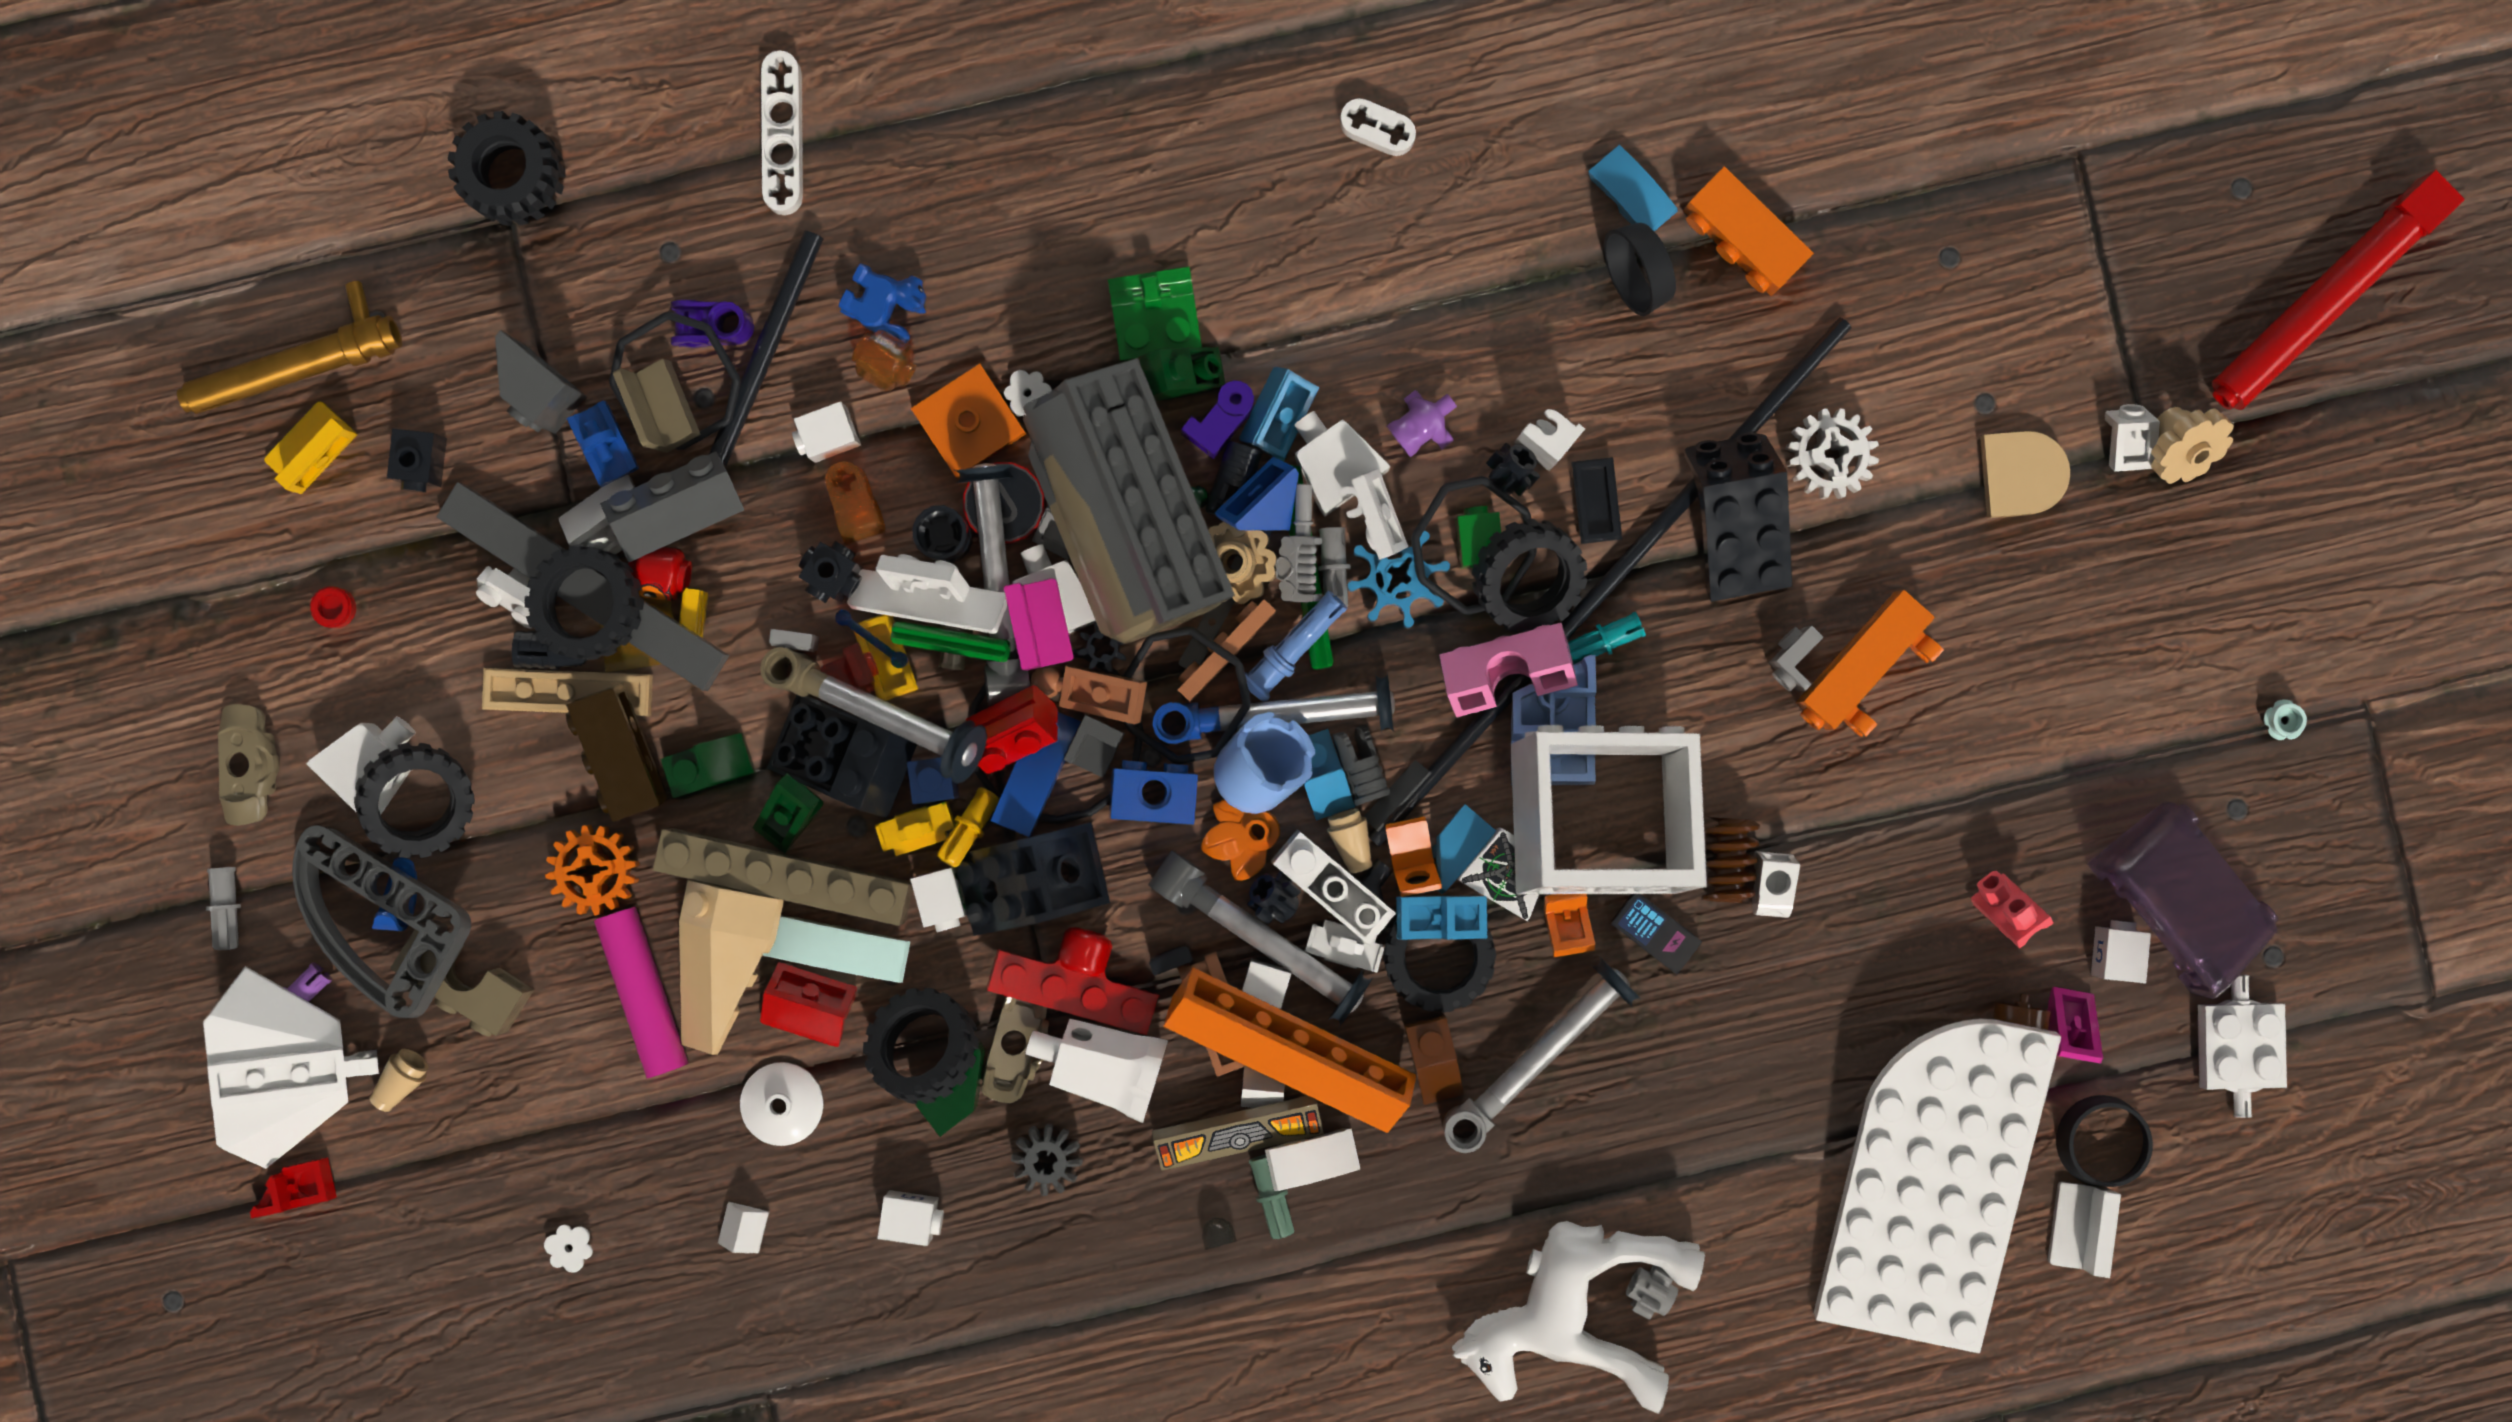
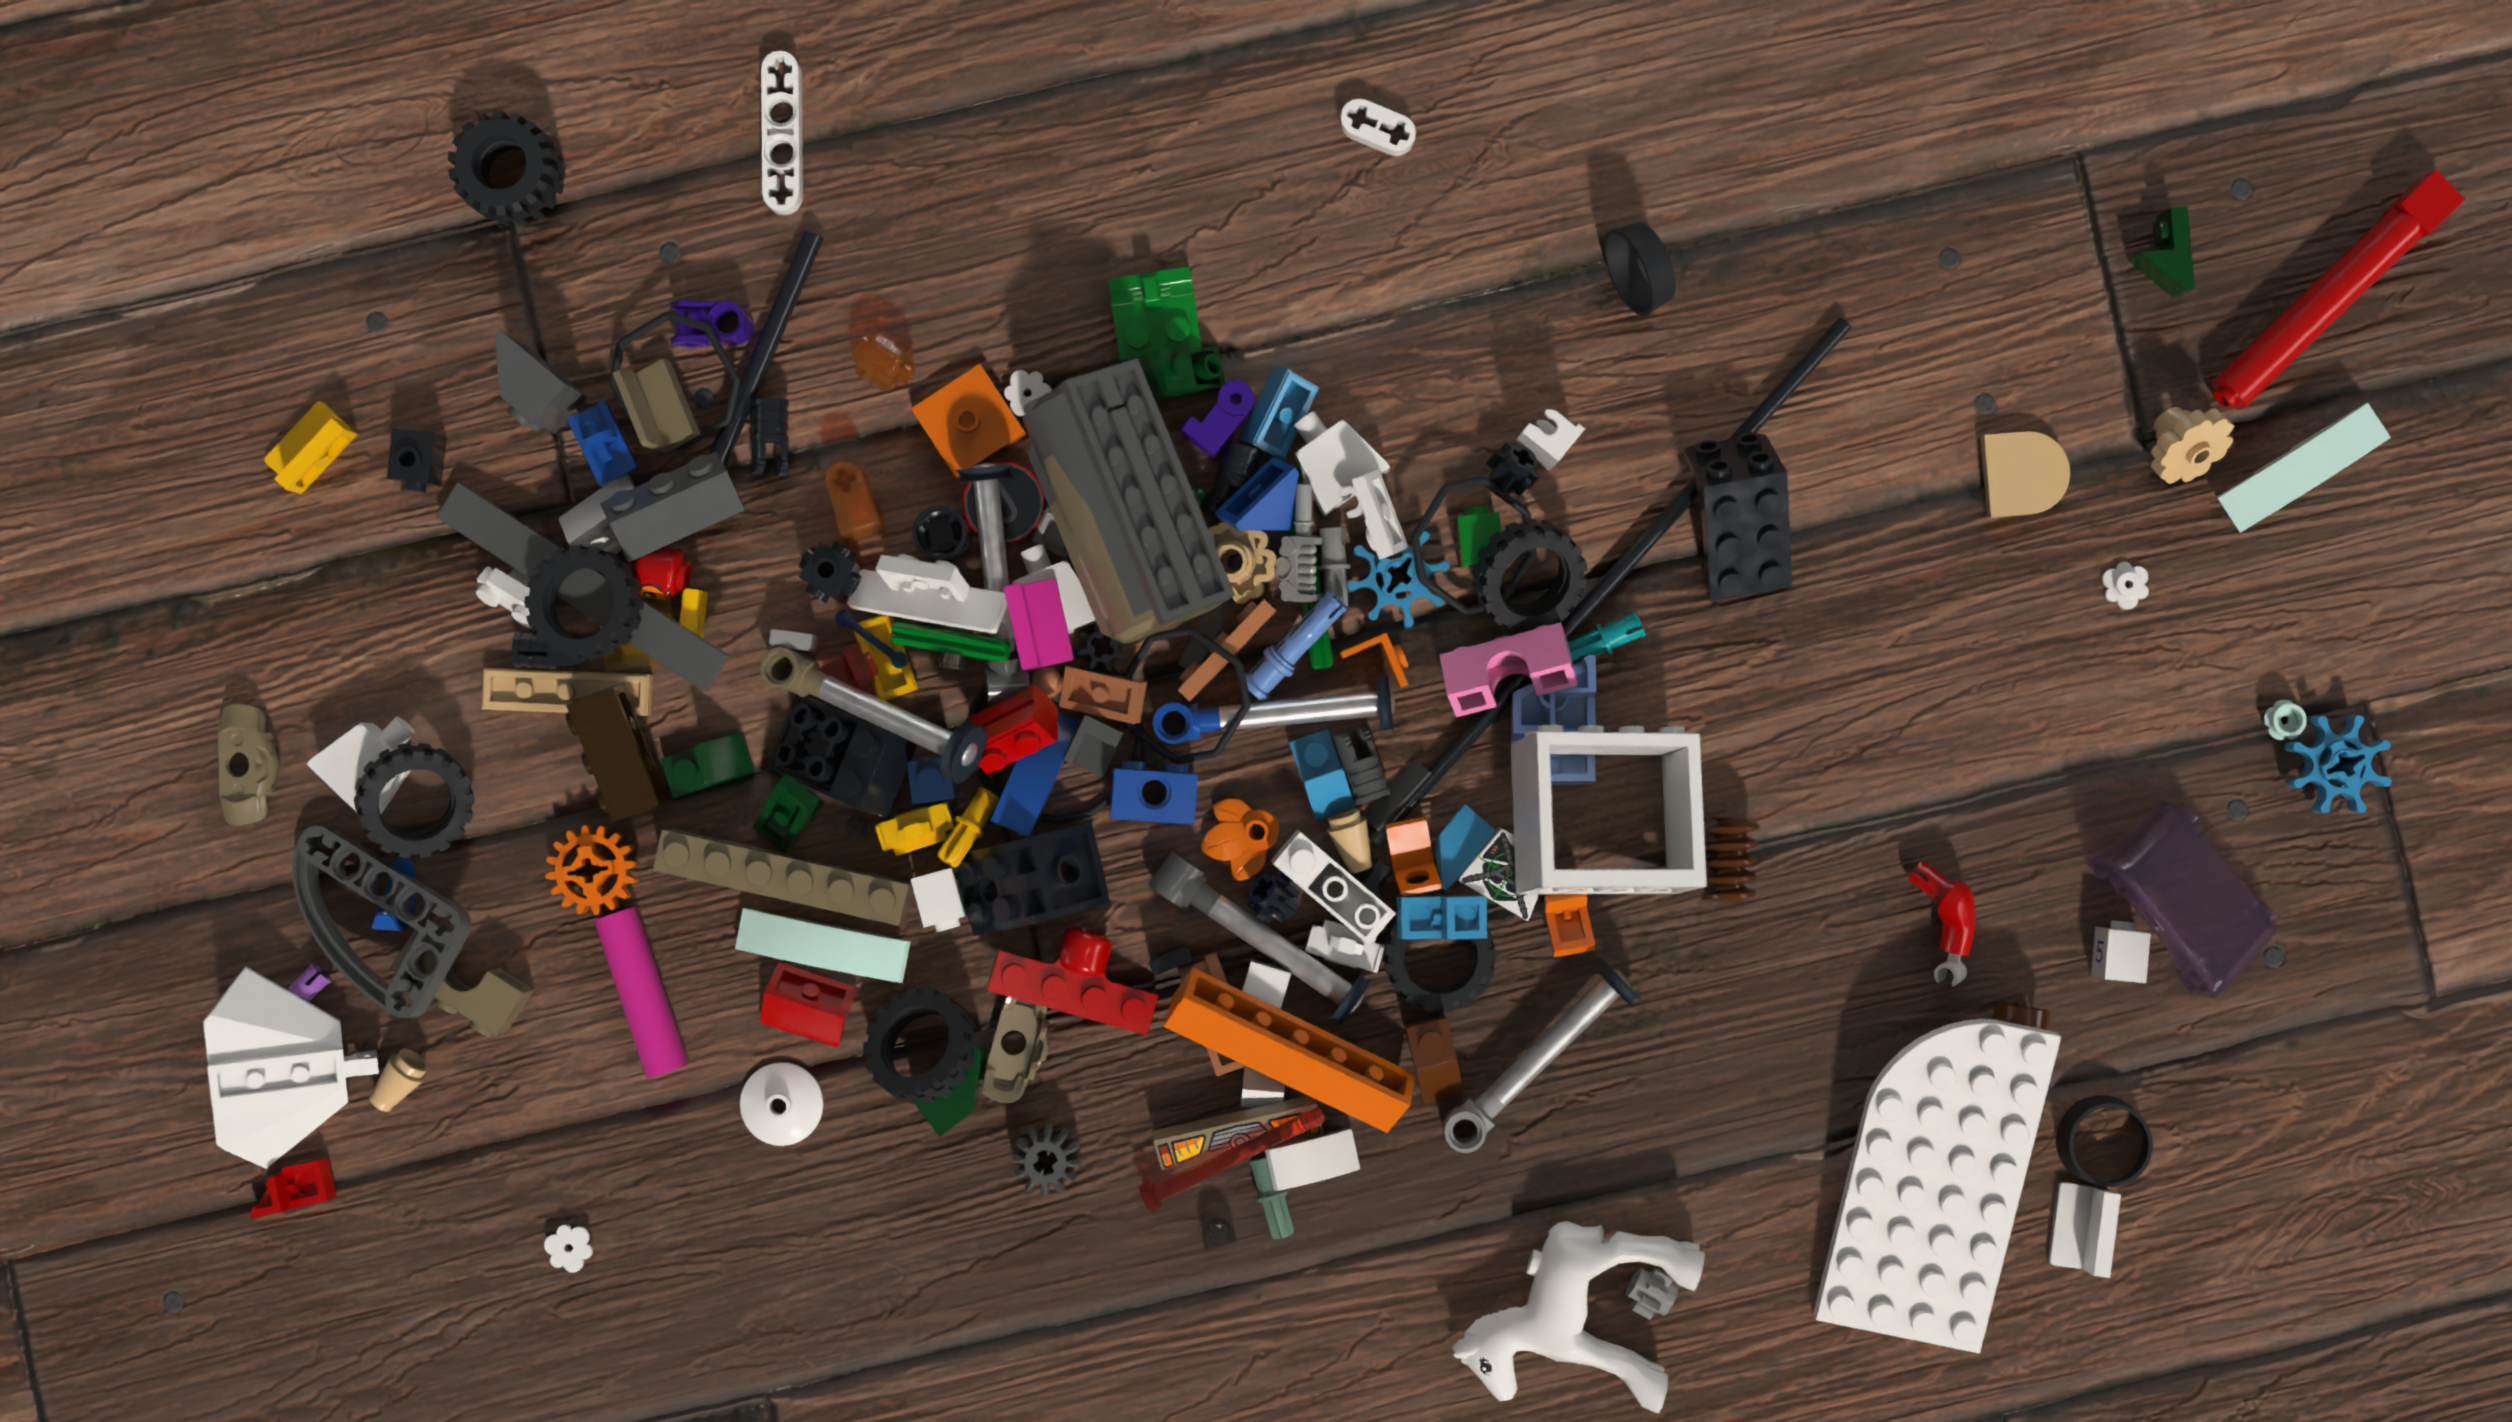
(223, 908): light grey axle -> none
(333, 607): red tile -> none
(350, 345): pearl gold cylinder -> none
(720, 948): tan wedge -> none
(743, 1228): white slope -> none
(770, 426): none -> black hinge
(825, 432): white brick -> none
(879, 300): blue animal -> none
(910, 1218): white brick -> none
(1102, 1064): white piece -> none
(1153, 1194): none -> clear red bar
(1263, 763): light blue cylinder -> none
(1393, 654): none -> orange bracket
(1422, 423): medium lavender piece -> none
(1597, 500): black tile -> none
(1632, 189): dark azure slope -> none
(1655, 932): tile -> none
(1746, 232): orange brick -> none
(1775, 884): white leg -> none
(1795, 647): light grey bracket -> none
(1830, 437): white gear -> none
(1865, 661): orange brick -> none
(1958, 916): none -> red arm
(2009, 908): coral hips -> none
(2077, 1023): dark pink slope -> none
(2117, 591): none -> white plant
(2132, 437): white bracket -> none
(2172, 264): none -> dark green slope
(2242, 1046): white plate -> none
(2304, 467): none -> light aqua slope
(2350, 773): none -> dark azure gear

